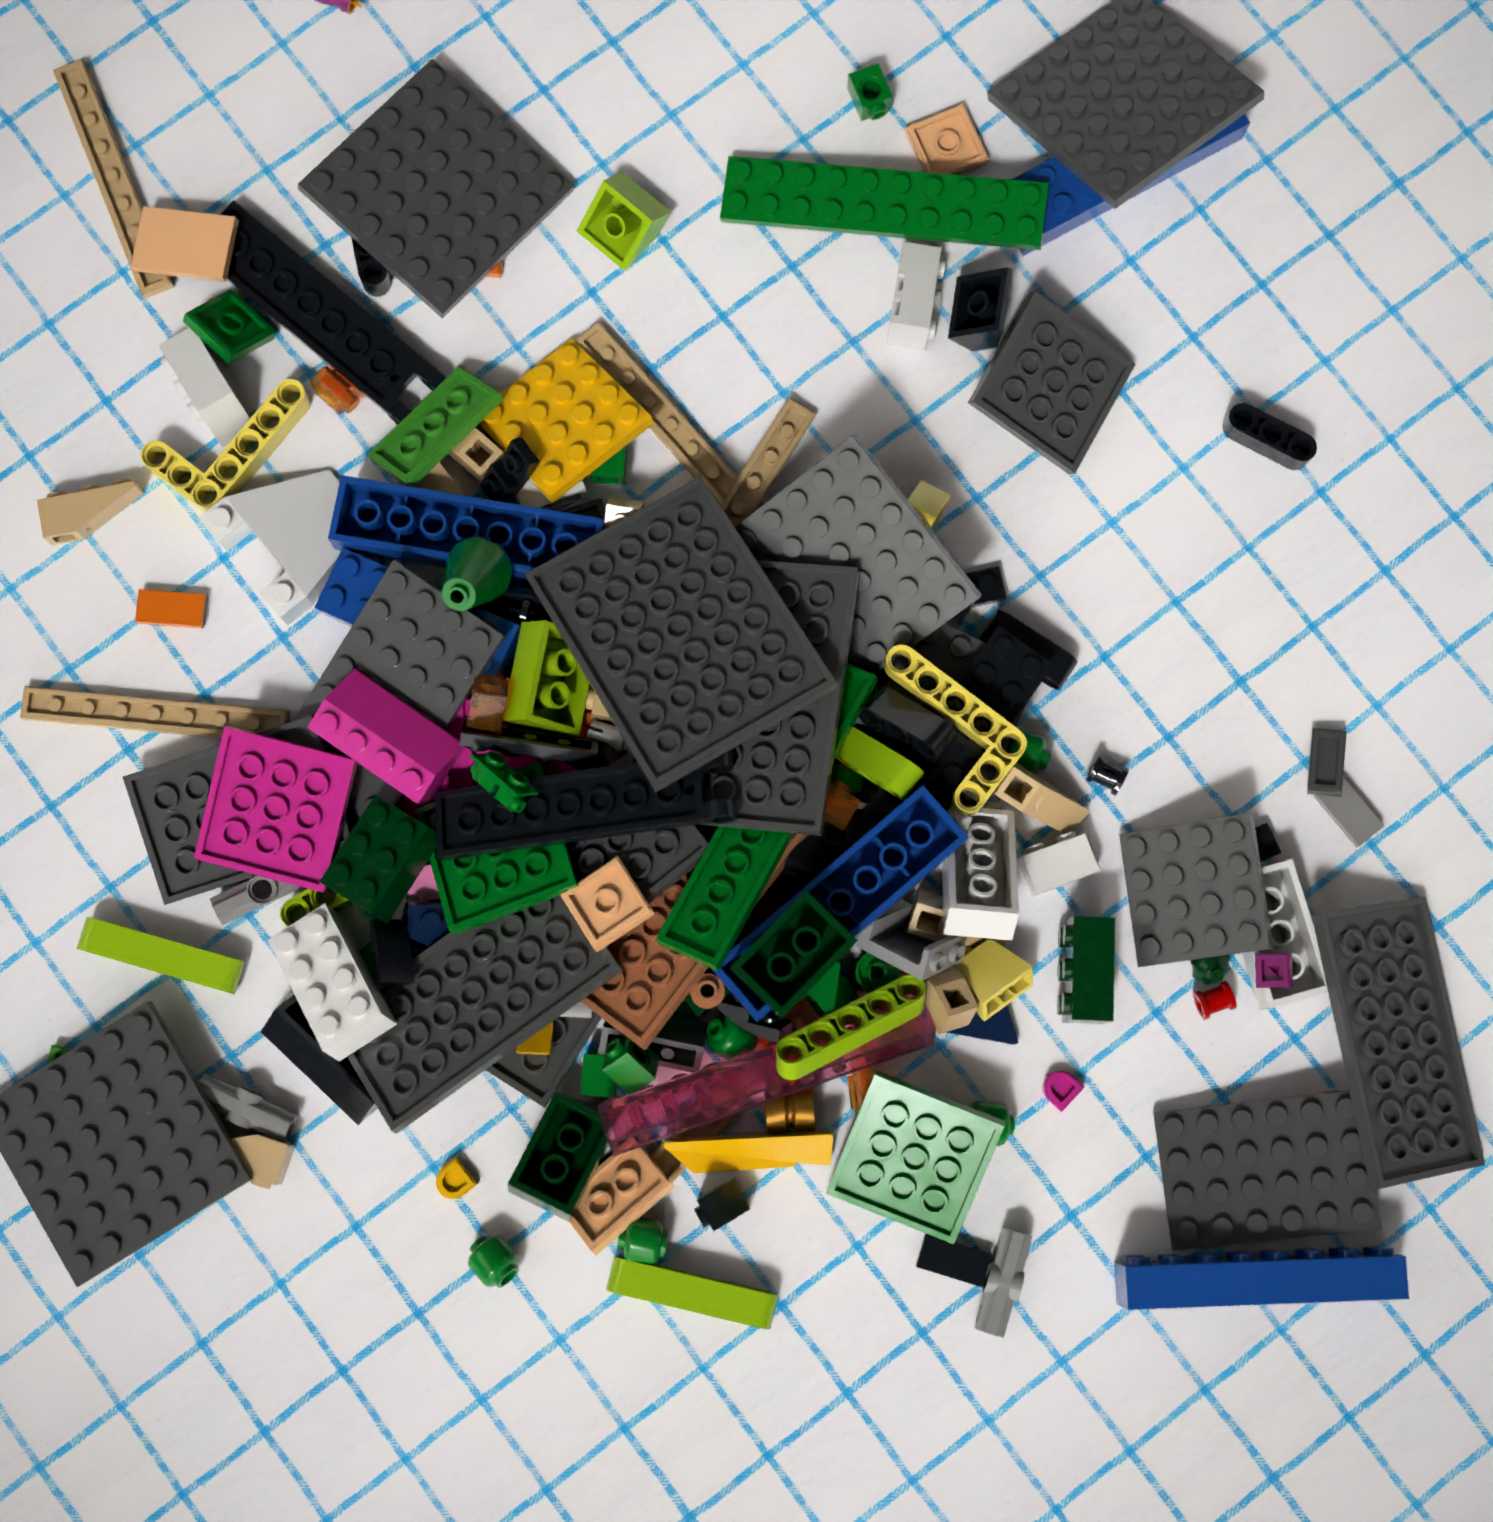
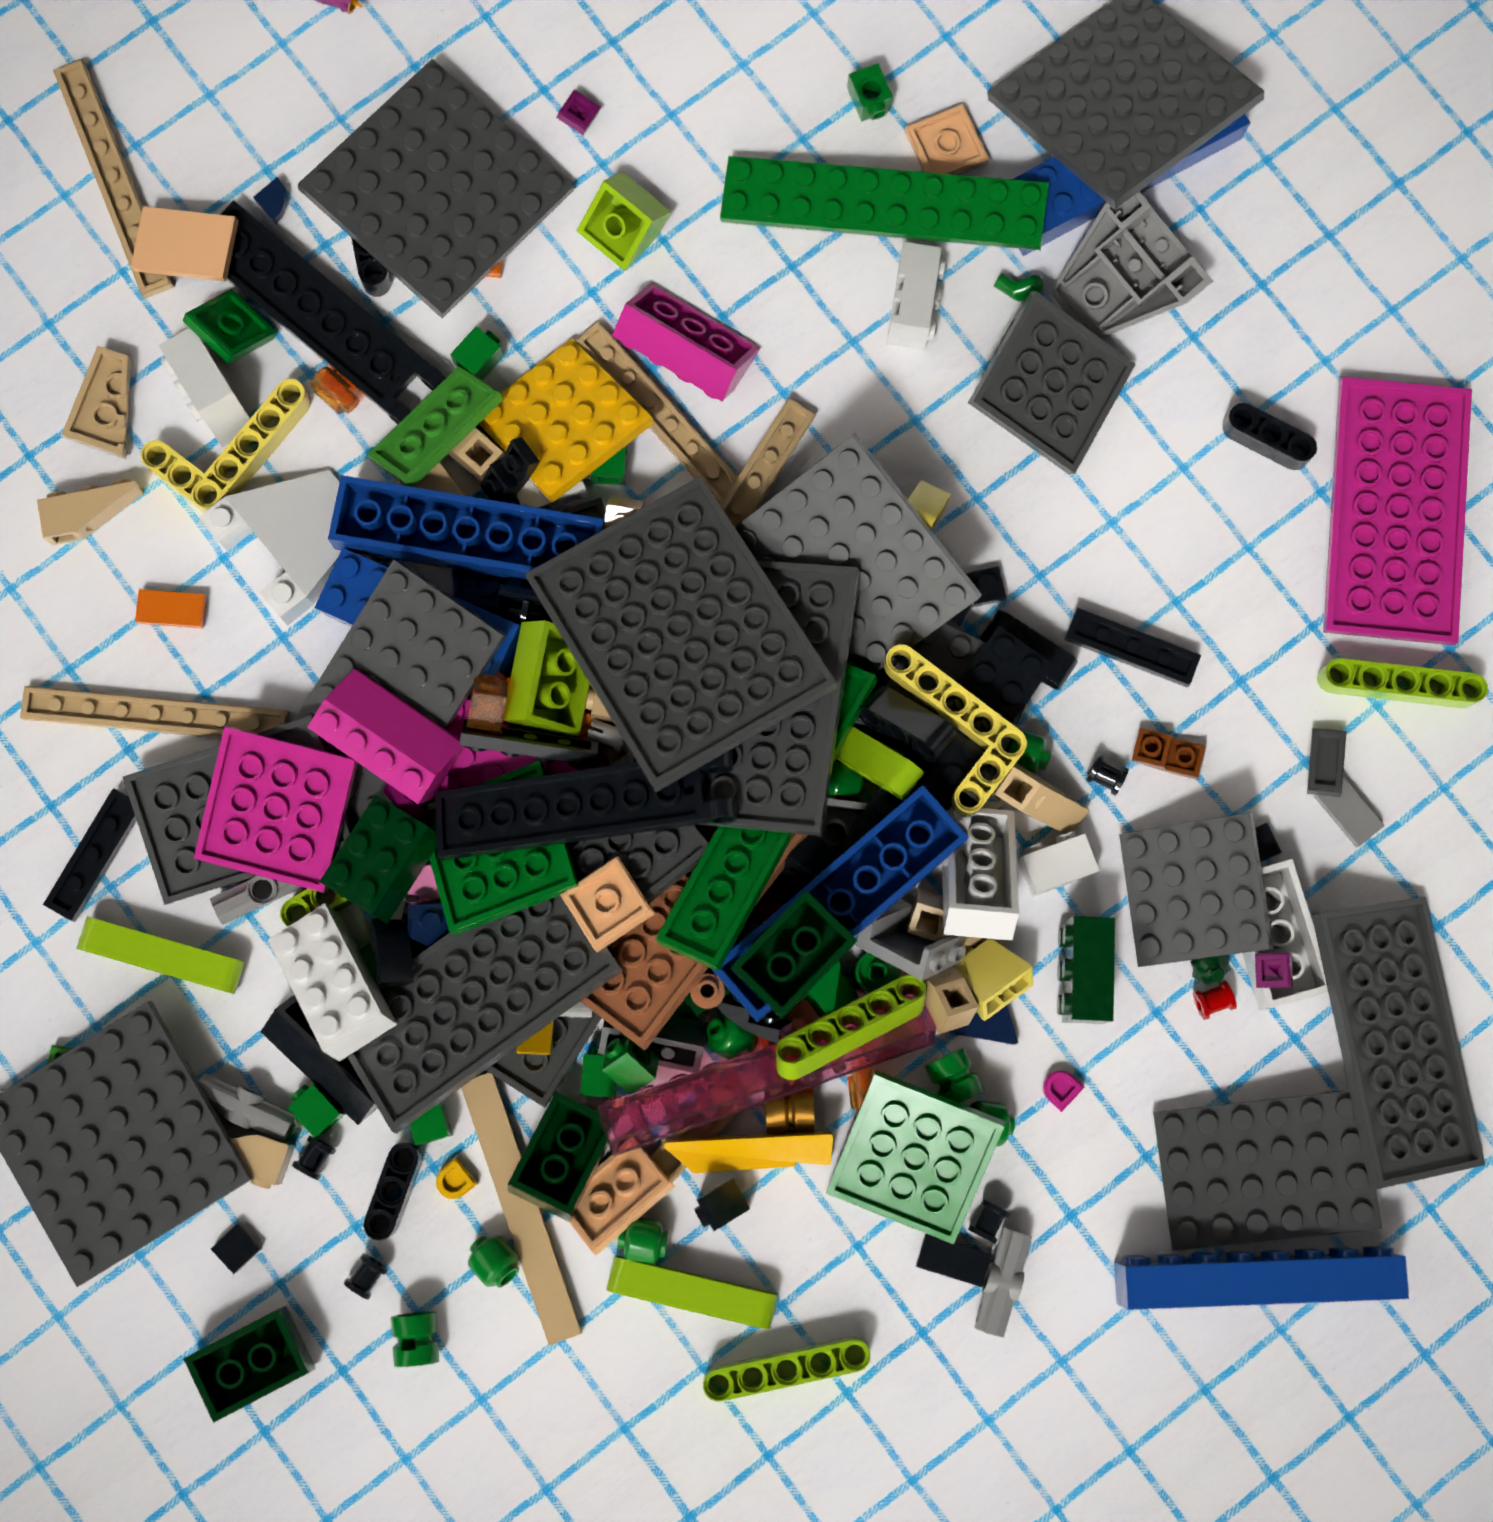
(92, 856): none -> black plate
(102, 404): none -> tan wing
(235, 1249): none -> black tile
(249, 1363): none -> dark green brick
(272, 200): none -> dark blue tile
(313, 1157): none -> black bush
(315, 1110): none -> green brick
(365, 1276): none -> black bush
(381, 1203): none -> black beam
(404, 803): none -> magenta tile
(409, 1327): none -> green wheel
(431, 1125): none -> green brick
(475, 573): green cone -> none
(478, 352): none -> green brick
(493, 771): green hinge -> none
(522, 1217): none -> tan tile
(578, 112): none -> magenta tile
(685, 341): none -> dark pink slope
(772, 1380): none -> lime beam
(840, 805): clear orange brick -> none
(954, 1076): none -> green wheel
(980, 309): black slope -> none
(989, 1221): none -> black bush
(1019, 289): none -> green arm
(1127, 270): none -> light grey wedge
(1132, 647): none -> black plate
(1169, 754): none -> dark orange slope
(1398, 511): none -> dark pink plate
(1416, 677): none -> lime beam

